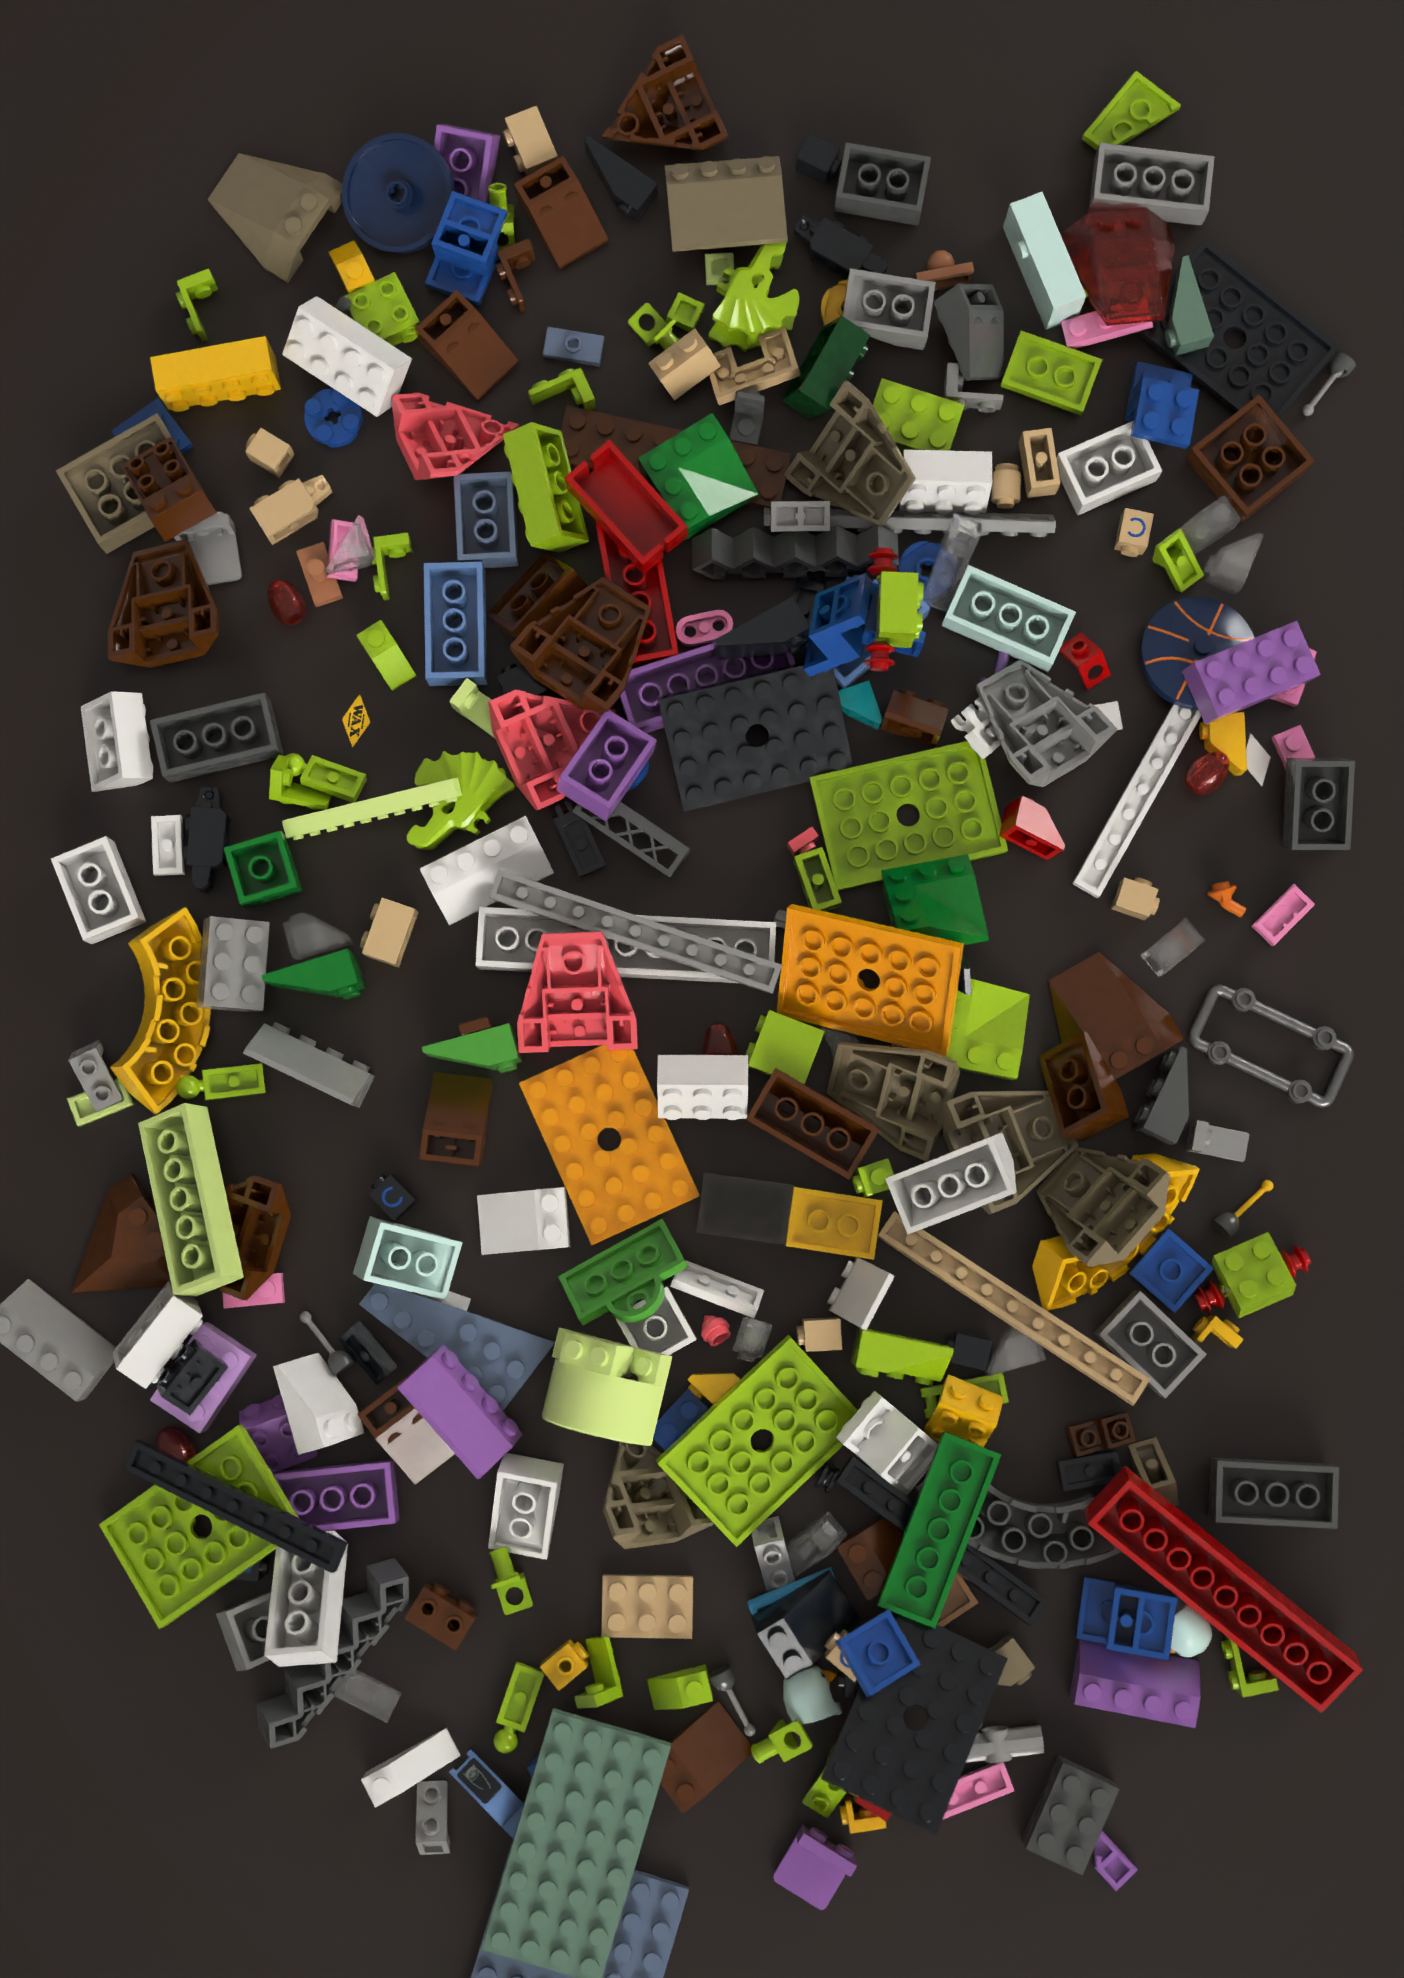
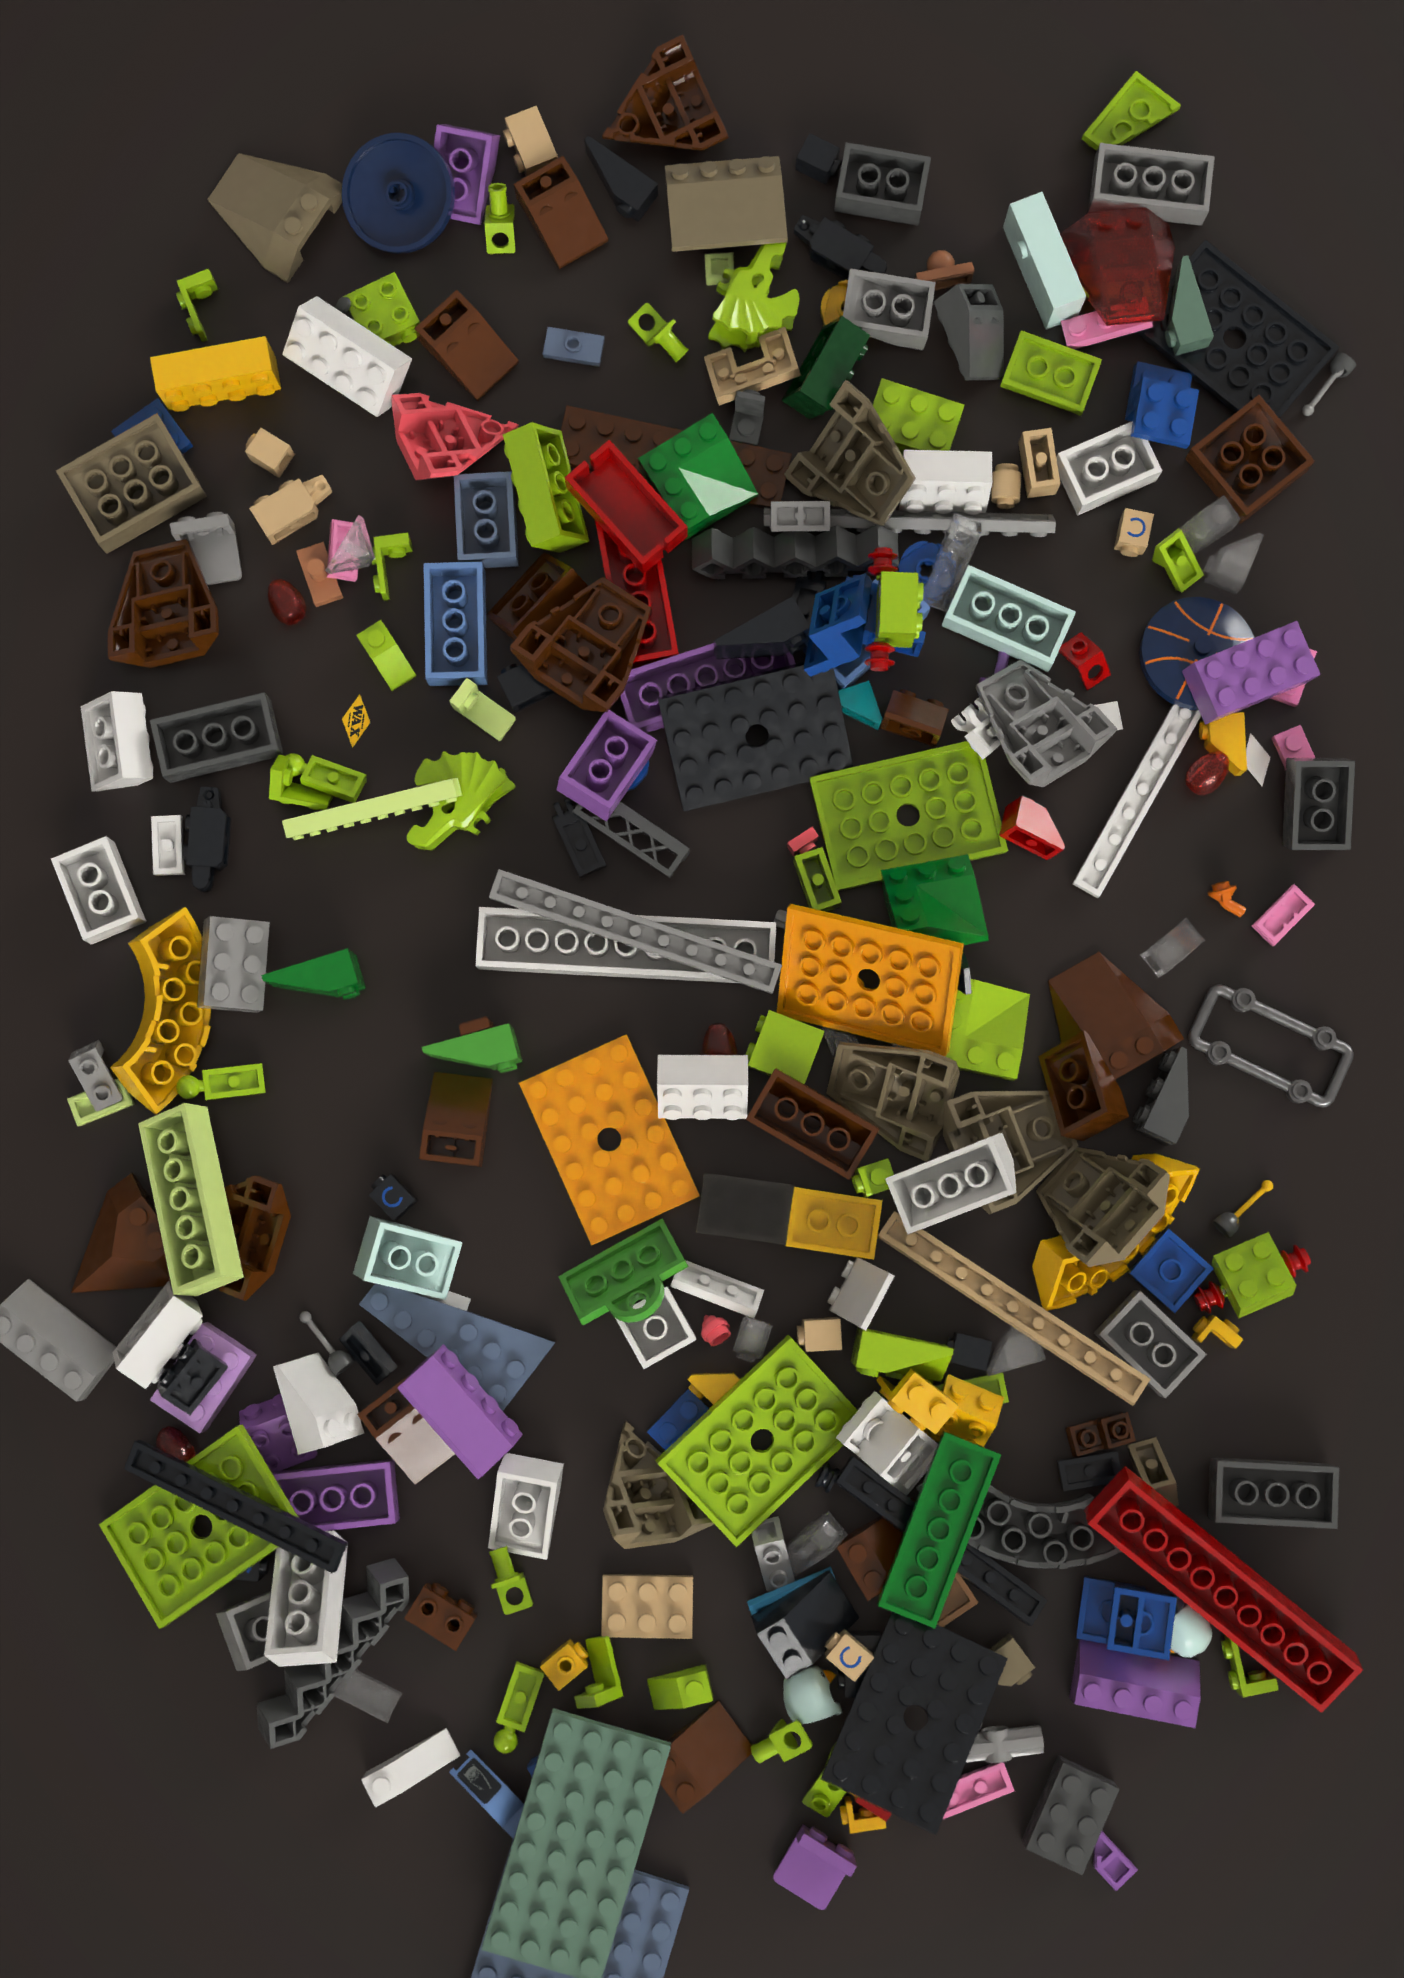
(168, 489): reddish brown slope -> none
(263, 869): green brick -> none
(269, 1293): bright pink plate -> none
(310, 1065): light grey slope -> none
(311, 936): clear slope -> none
(327, 433): blue plate -> none
(351, 266): yellow slope -> none
(389, 932): tan brick -> none
(432, 1818): light grey bracket -> none
(465, 247): blue bracket -> none
(466, 876): white slope -> none
(517, 257): reddish brown bracket -> none
(523, 1221): white slope -> none
(539, 740): coral wedge -> none
(566, 380): lime bracket -> none
(575, 997): coral wedge -> none
(592, 1395): yellowish green piece -> none
(684, 364): tan brick -> none
(685, 312): lime plate -> none
(703, 626): bright pink plate -> none
(723, 1680): hinge -> none
(878, 1653): blue plate -> none
(919, 1400): none -> yellow bracket
(953, 391): light grey bracket -> none
(1136, 898): tan brick -> none
(1217, 1141): light grey bracket -> none

